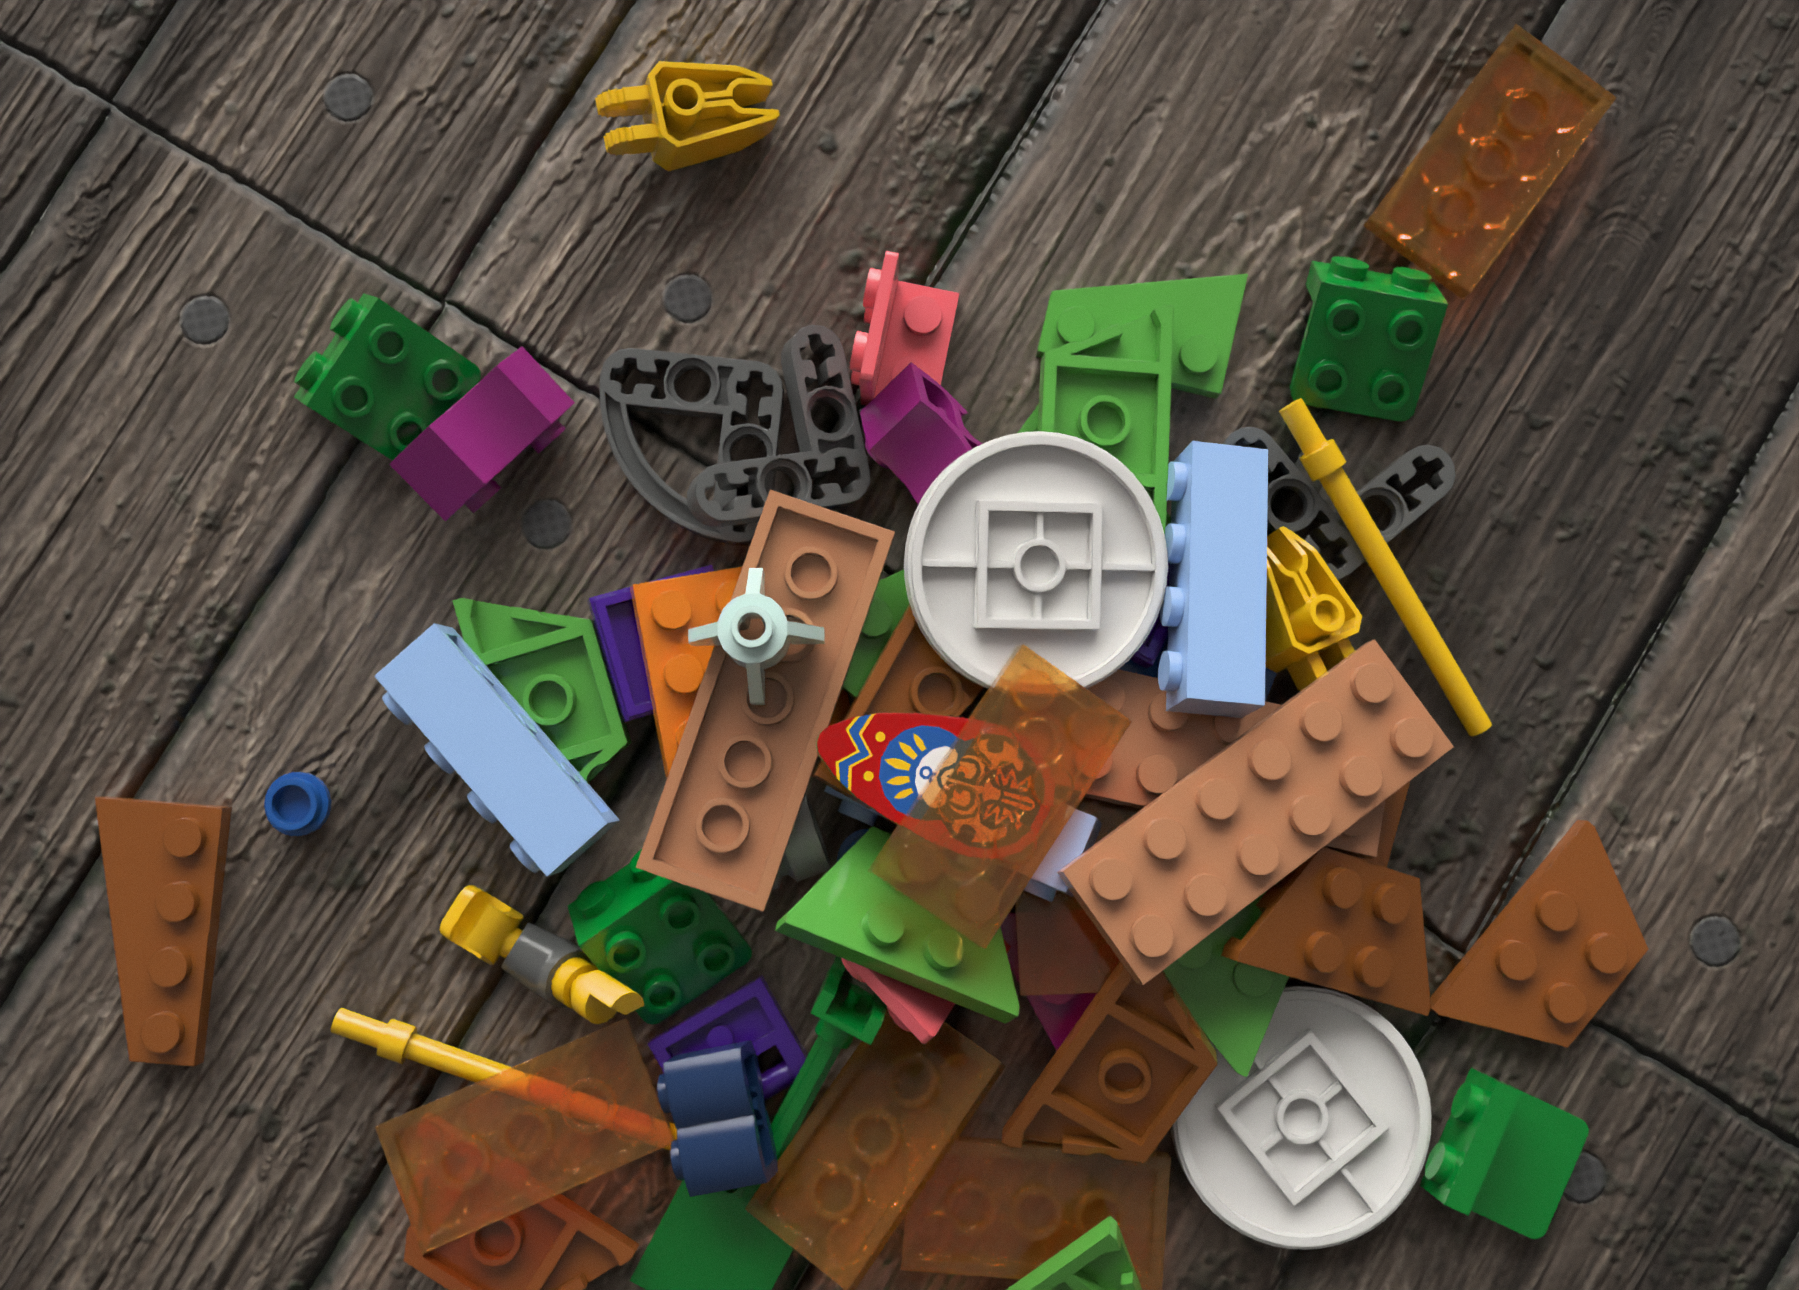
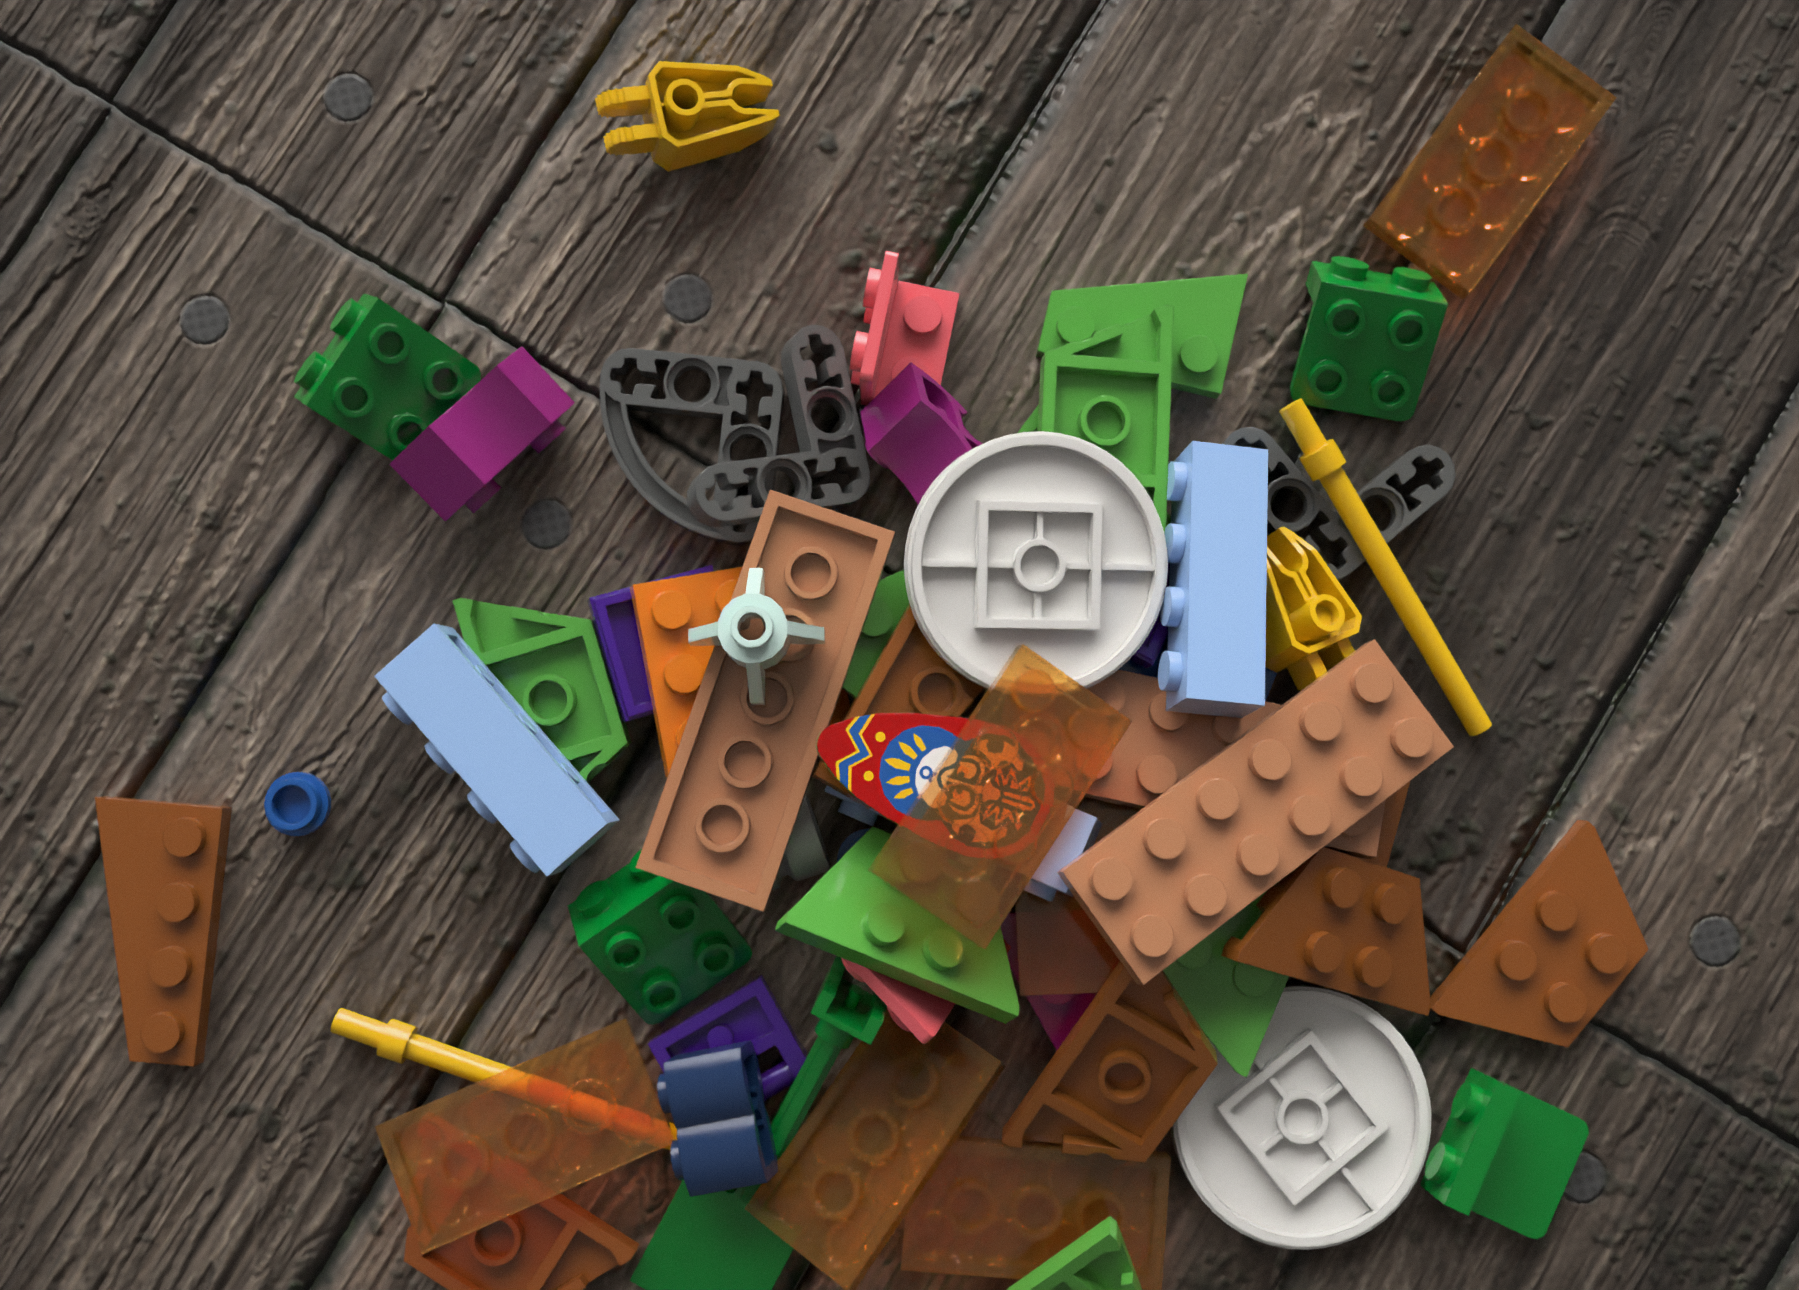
(535, 957): yellow piece -> none

